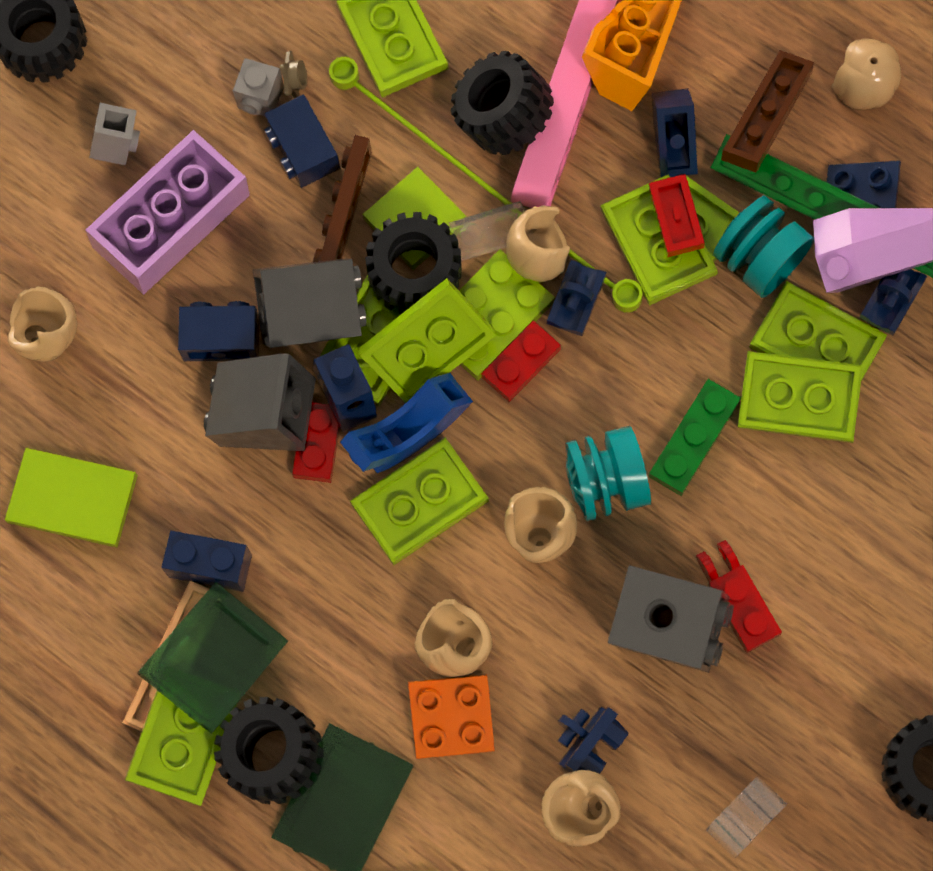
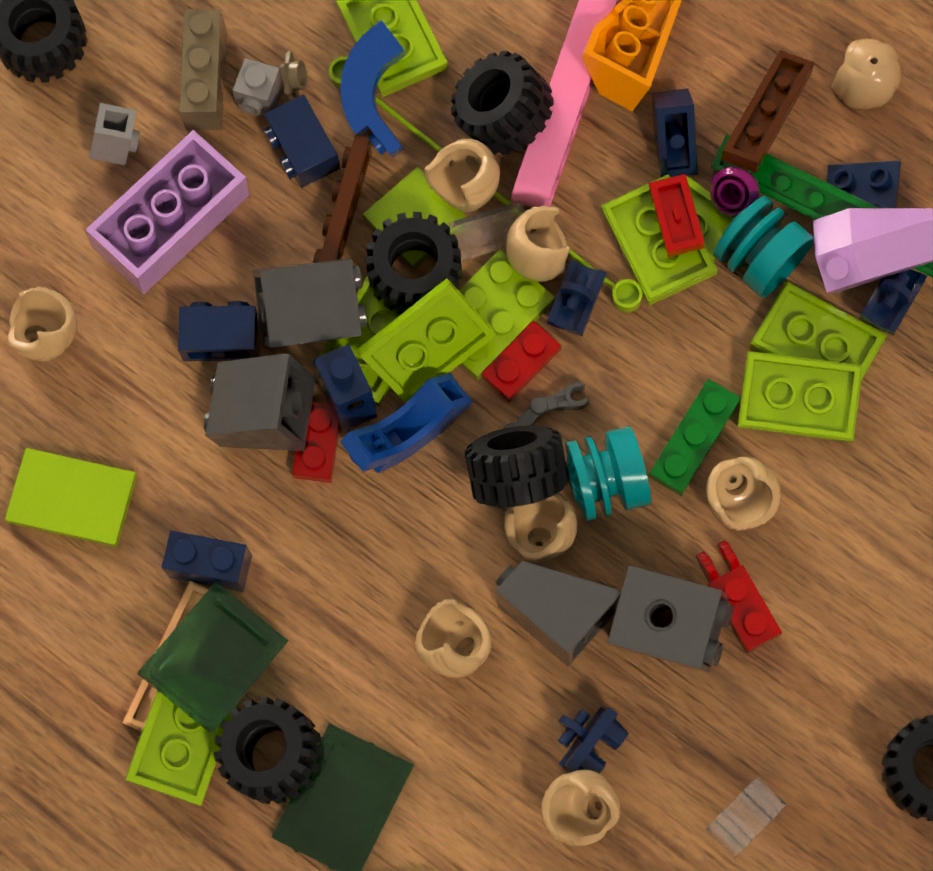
(200, 69): none -> dark tan arch
(363, 68): none -> blue arch
(419, 501): lime tile -> none
(451, 716): orange hinge -> none
(464, 174): none -> tan piece
(516, 466): none -> black tyre
(556, 607): none -> dark grey slope
(559, 401): none -> dark grey piece
(733, 190): none -> magenta cone
(745, 499): none -> tan piece

